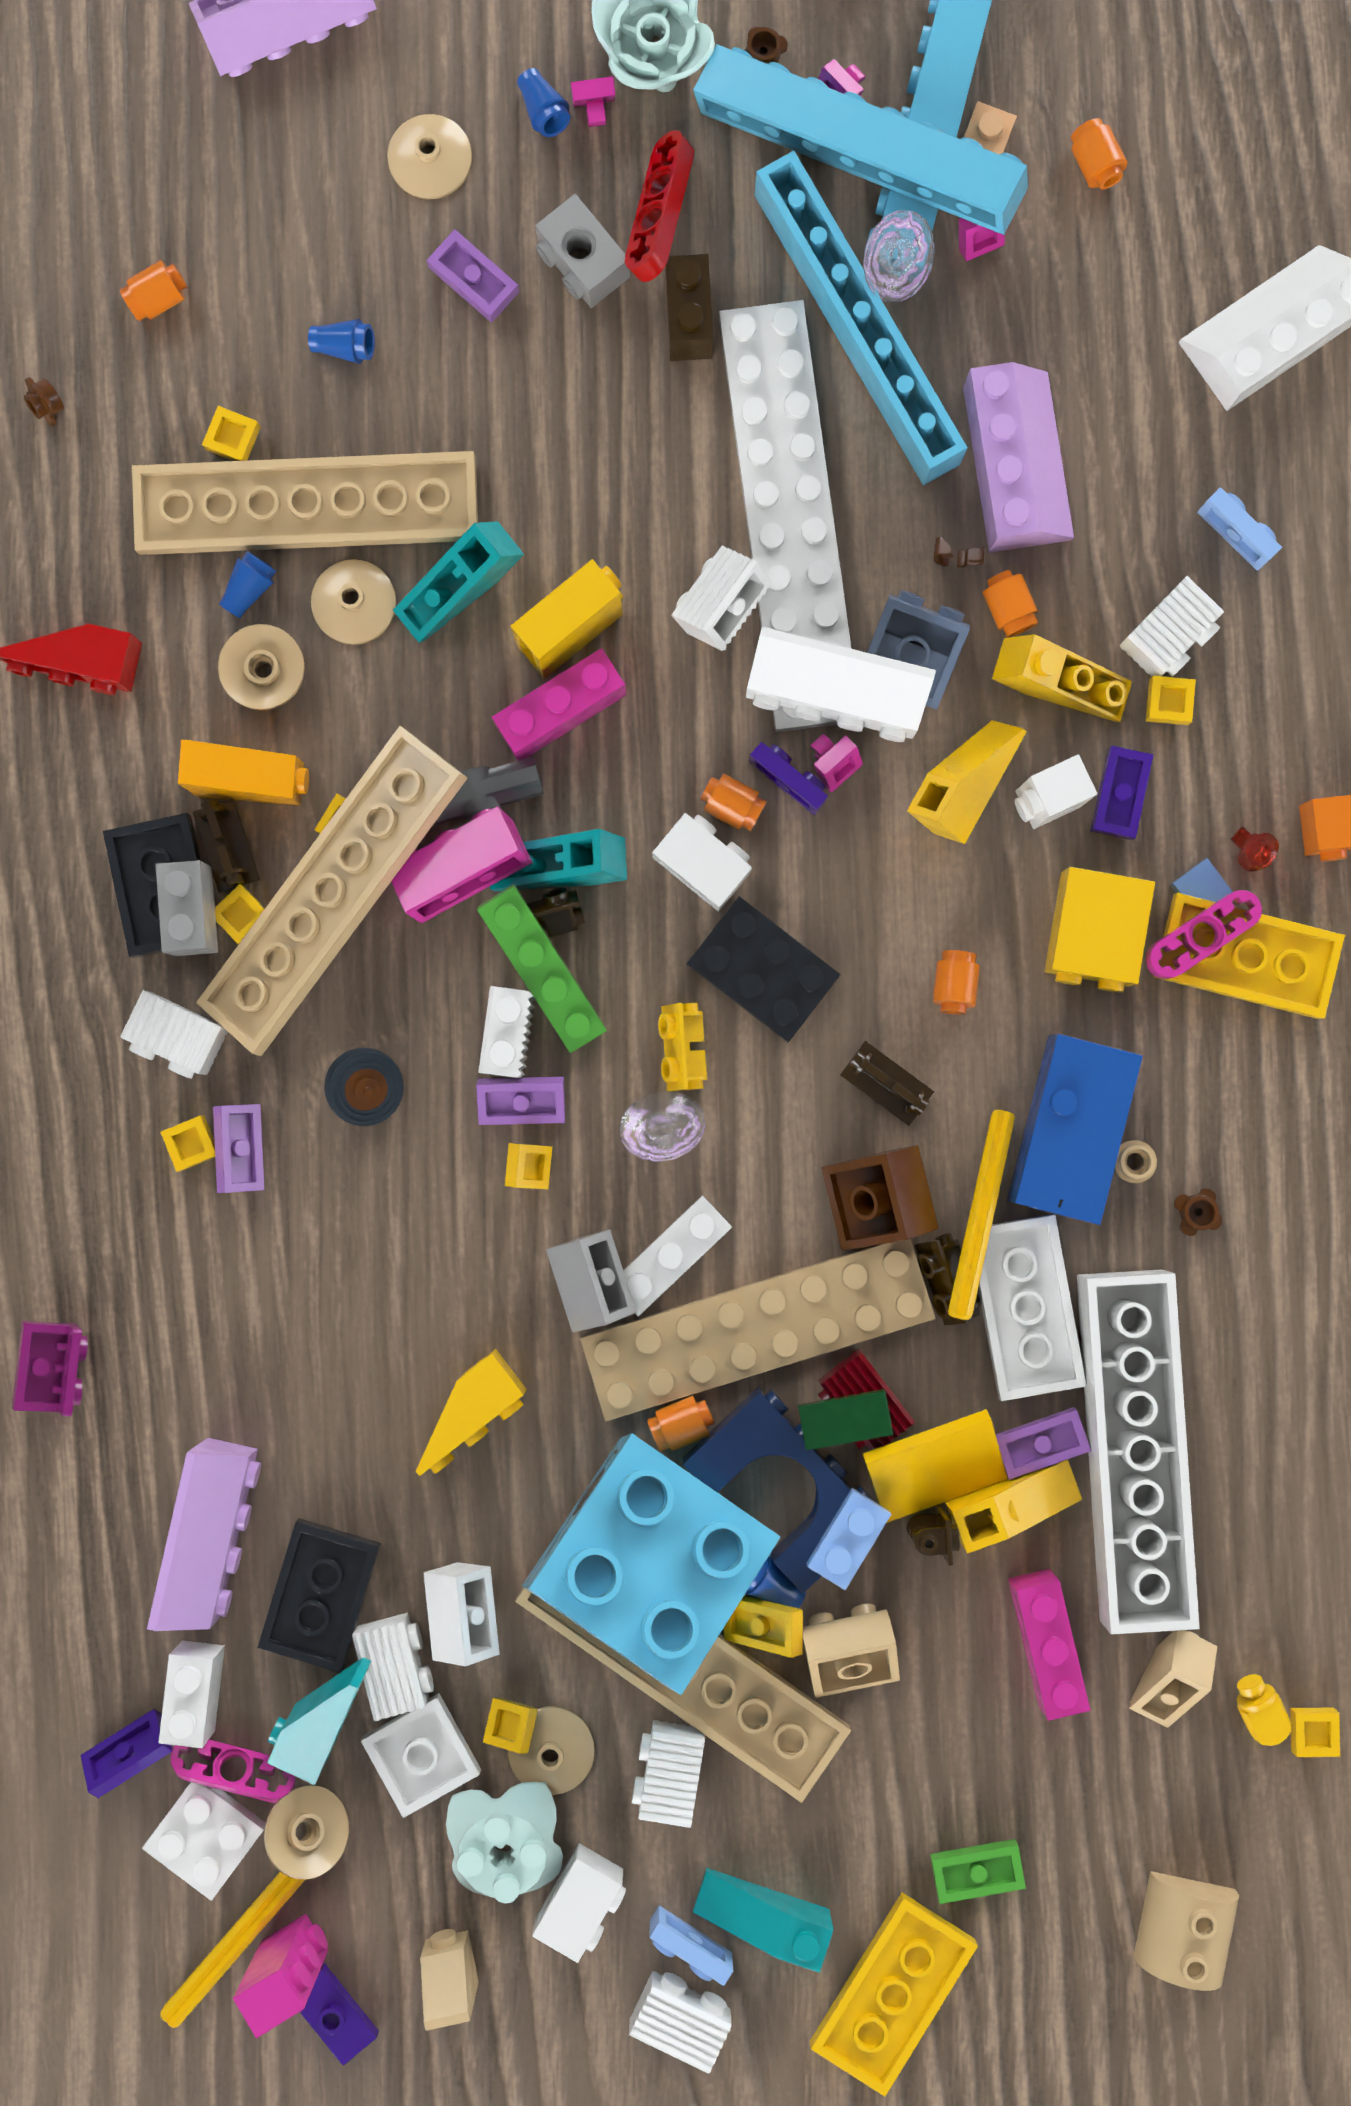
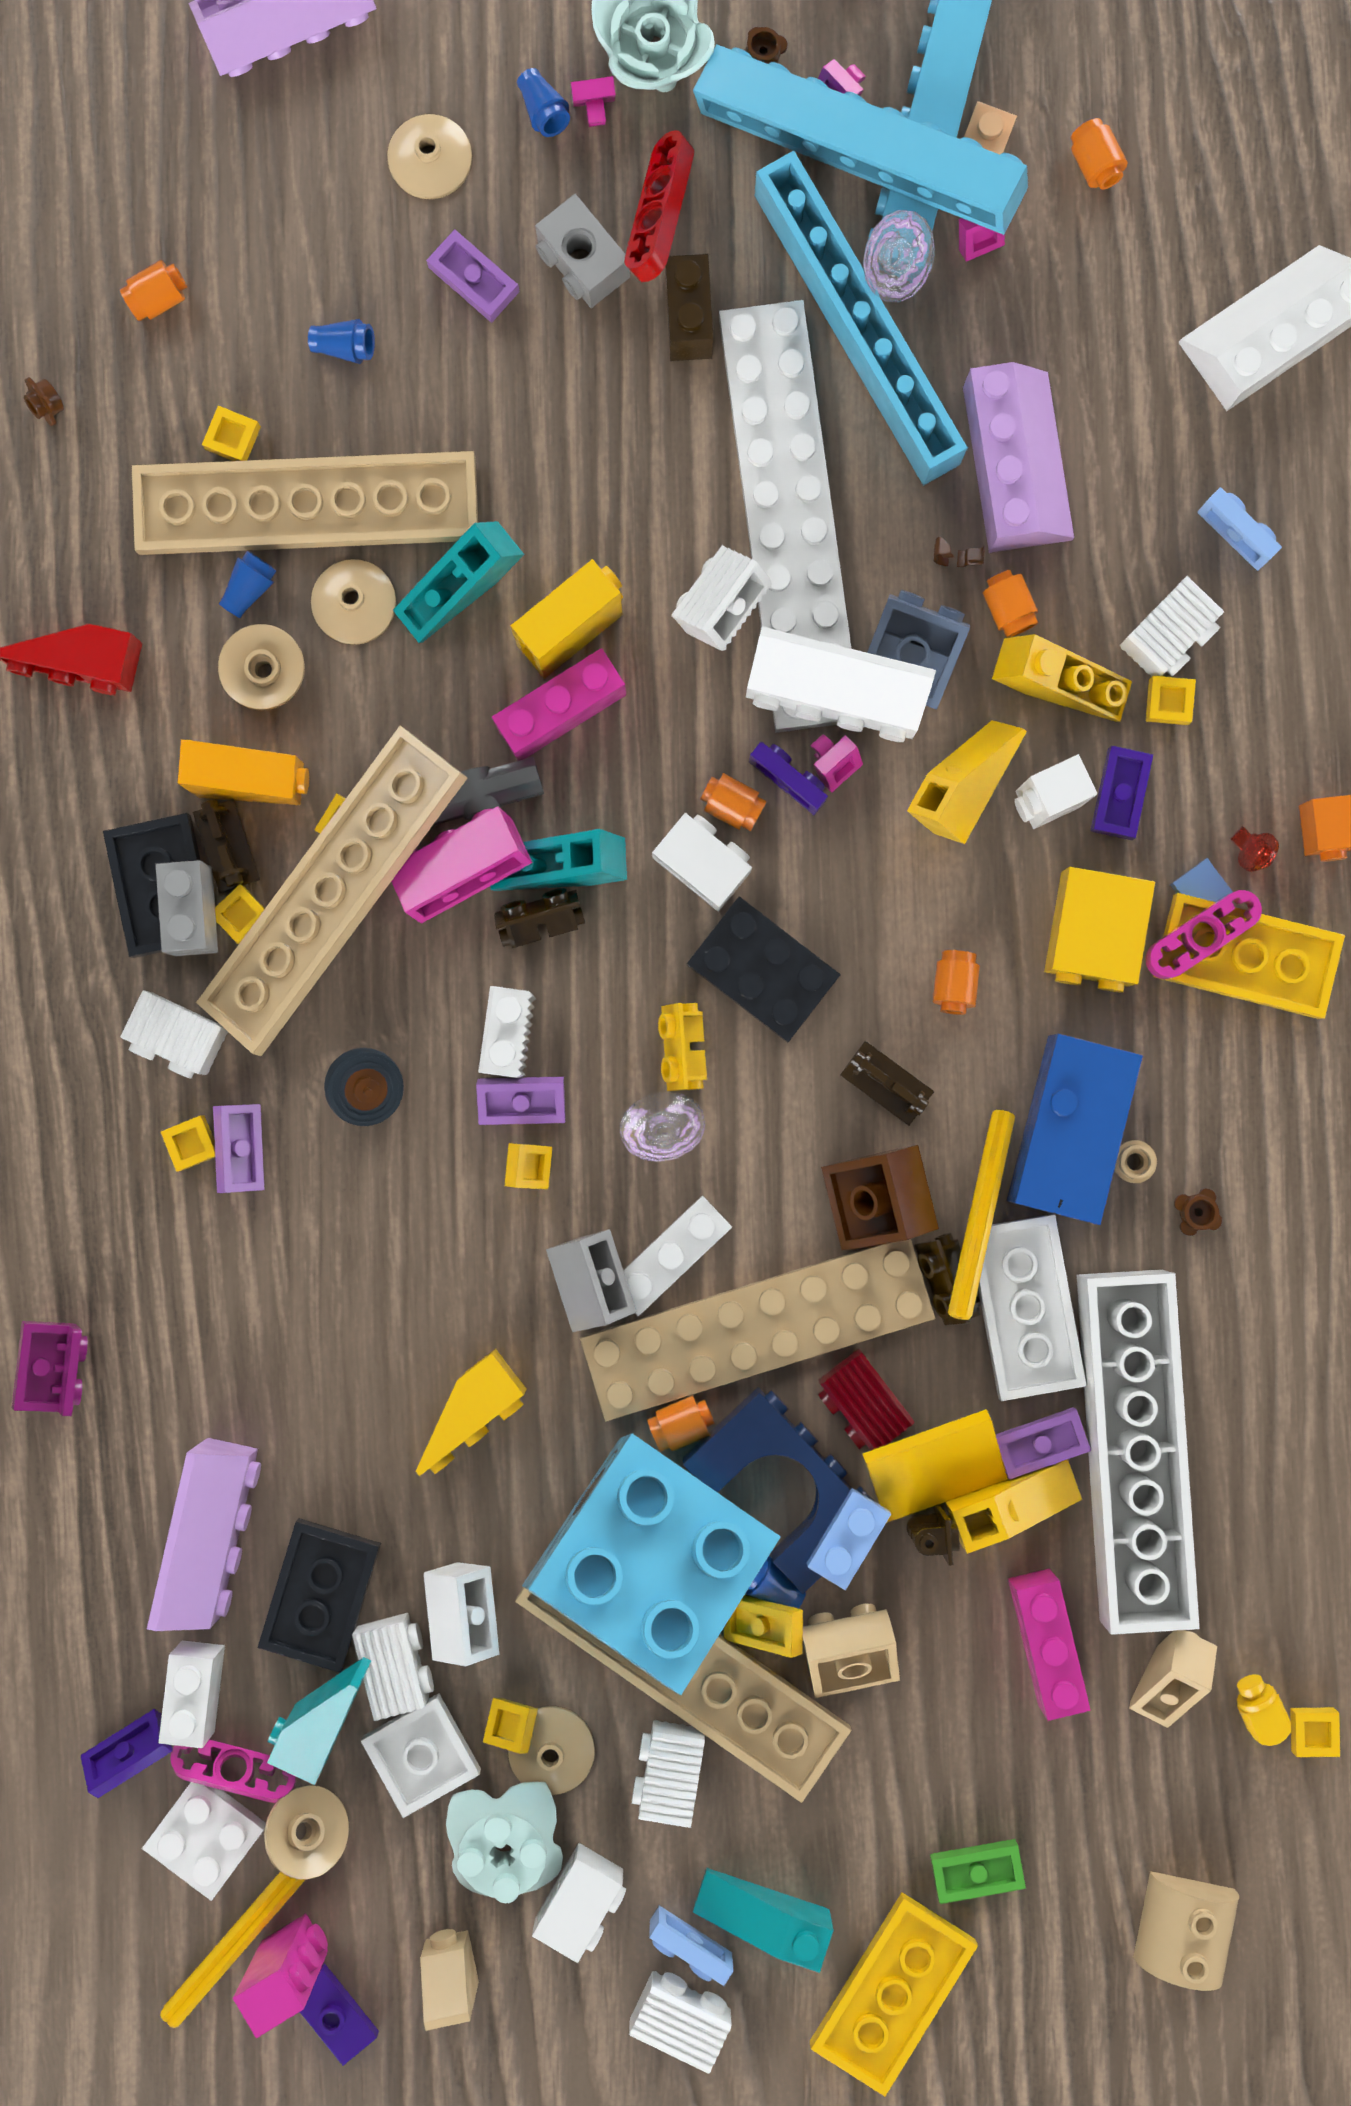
(541, 968): bright green plate -> none
(845, 1419): dark green tile -> none

